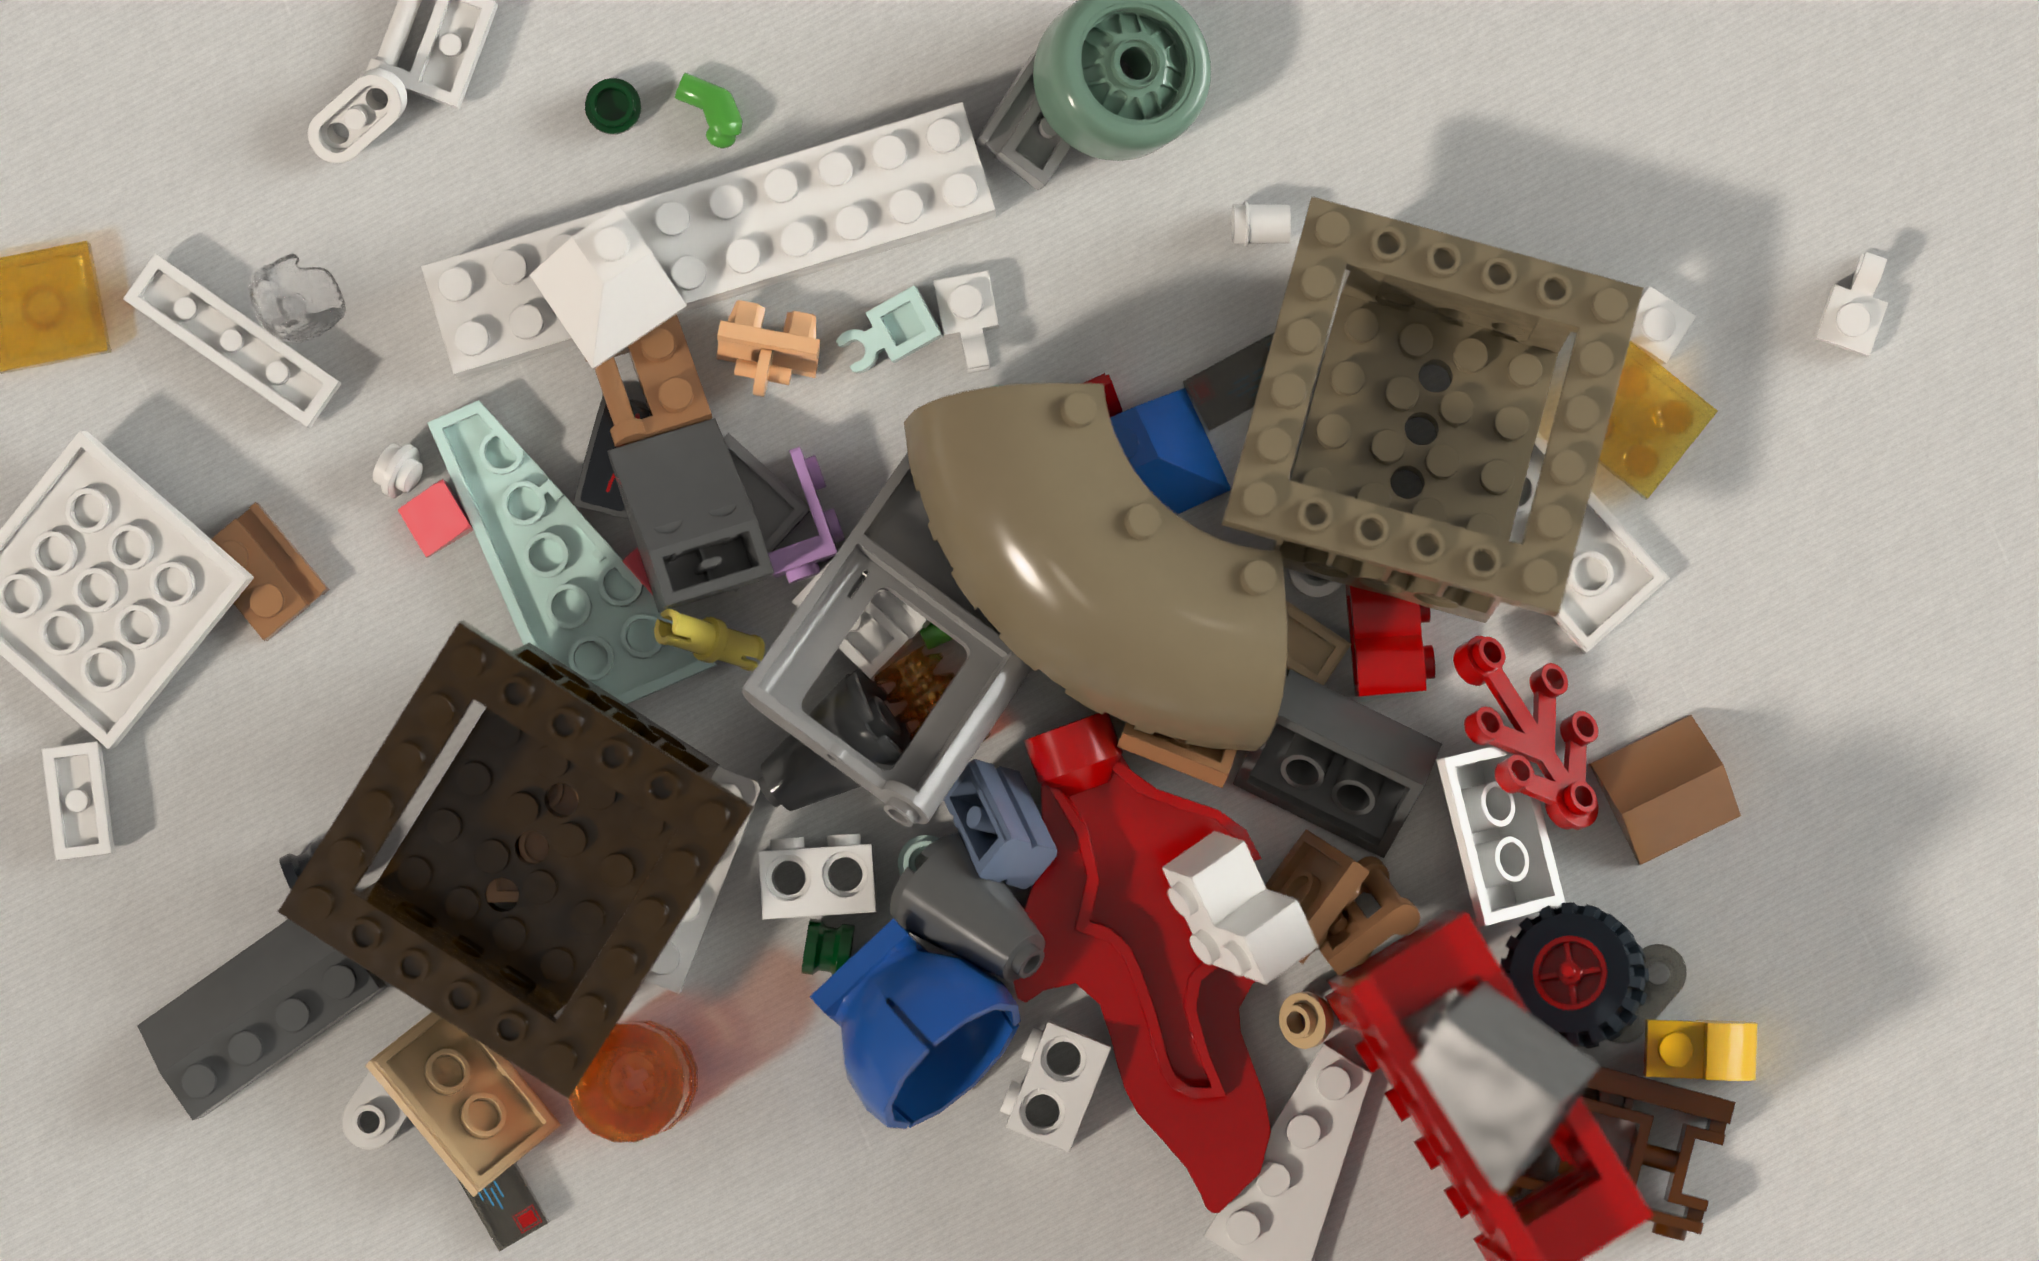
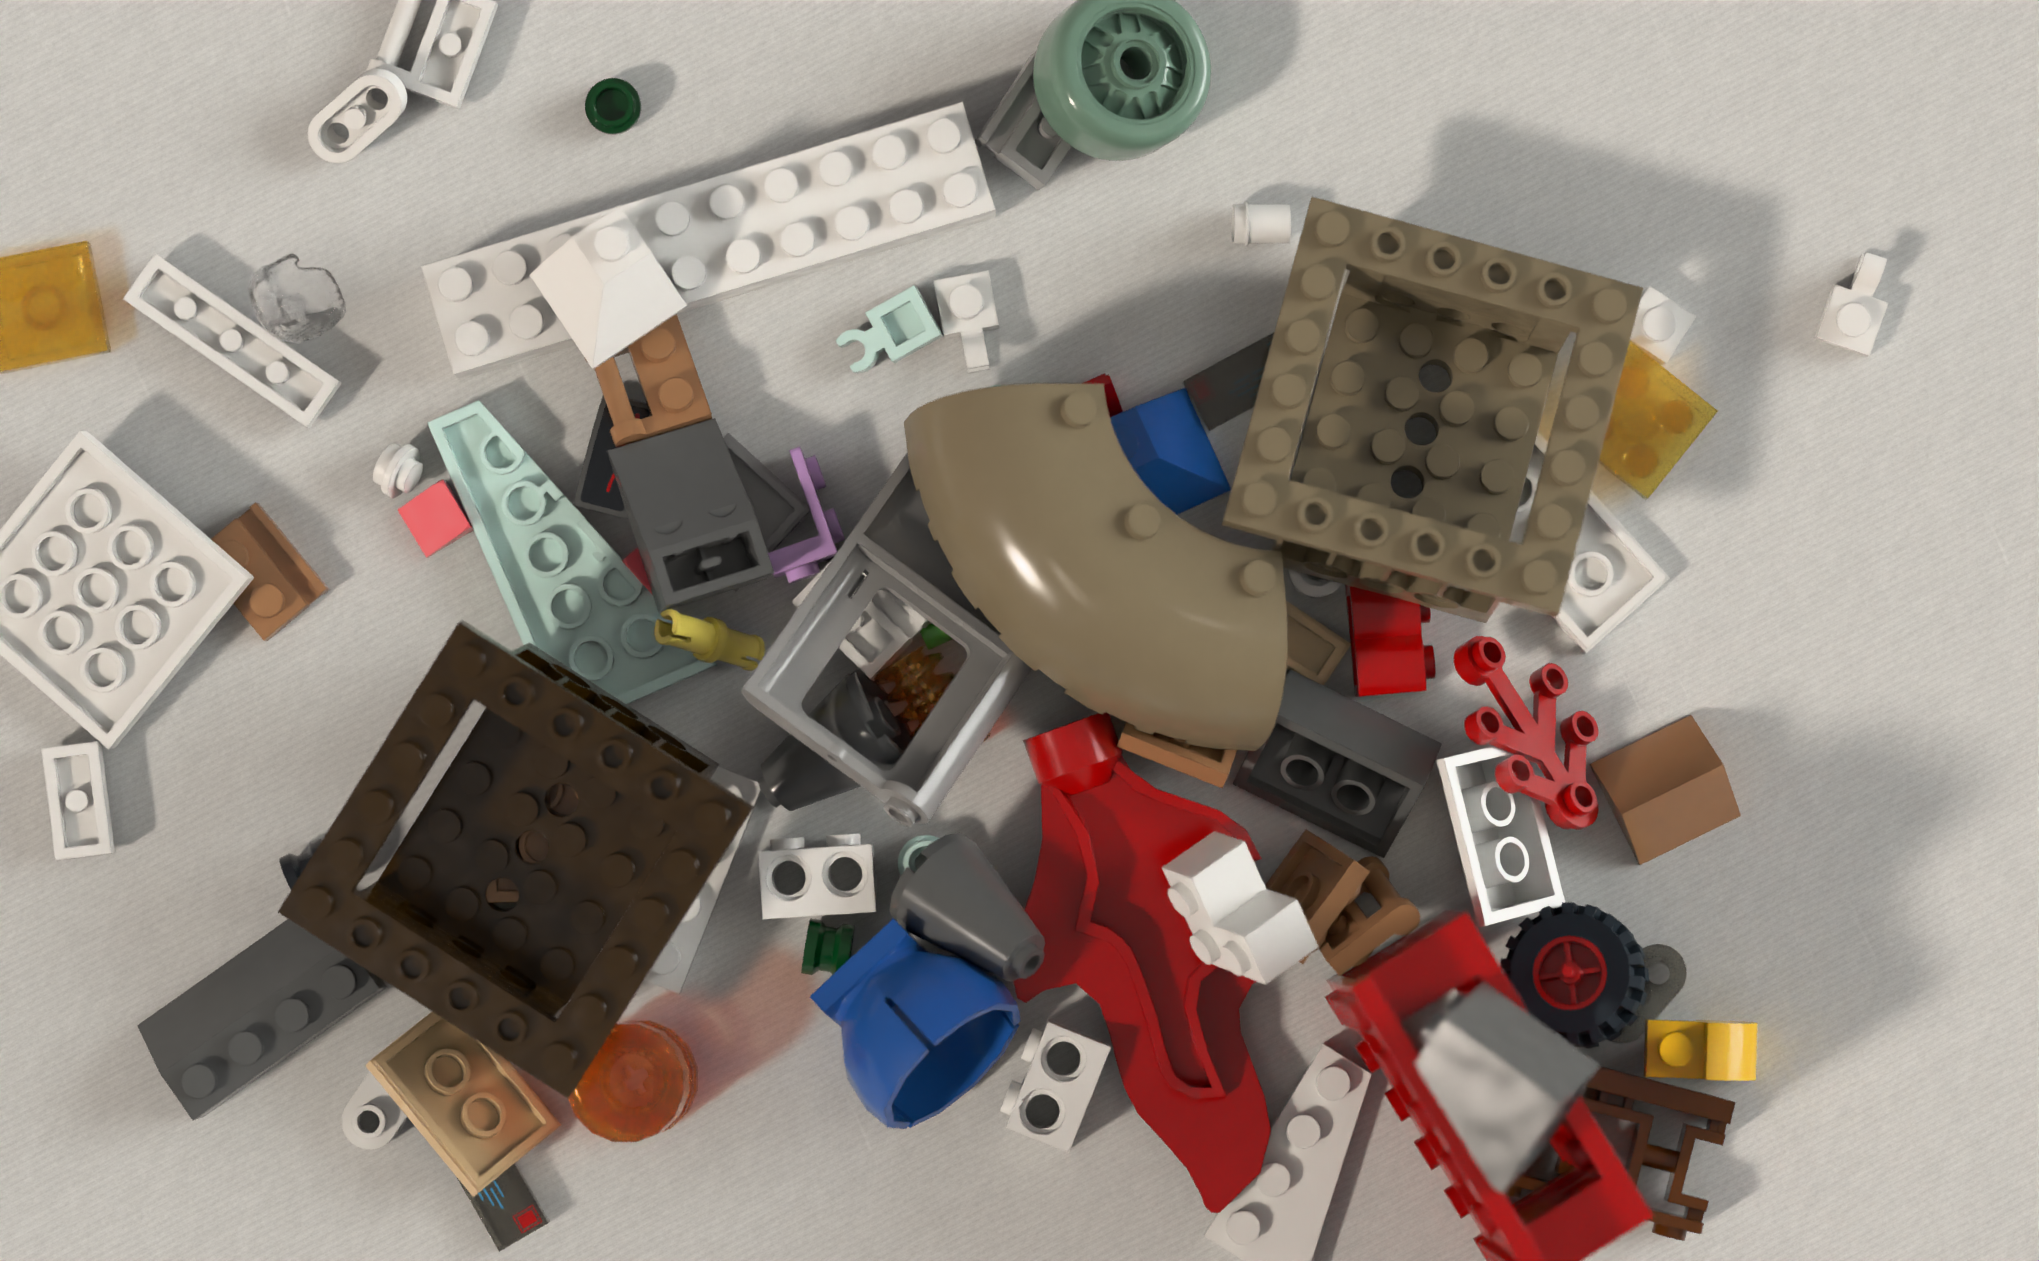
(717, 106): bright green arm -> none
(768, 353): light nougat hips -> none
(1000, 824): sand blue brick -> none
(1317, 1017): tan plate -> none

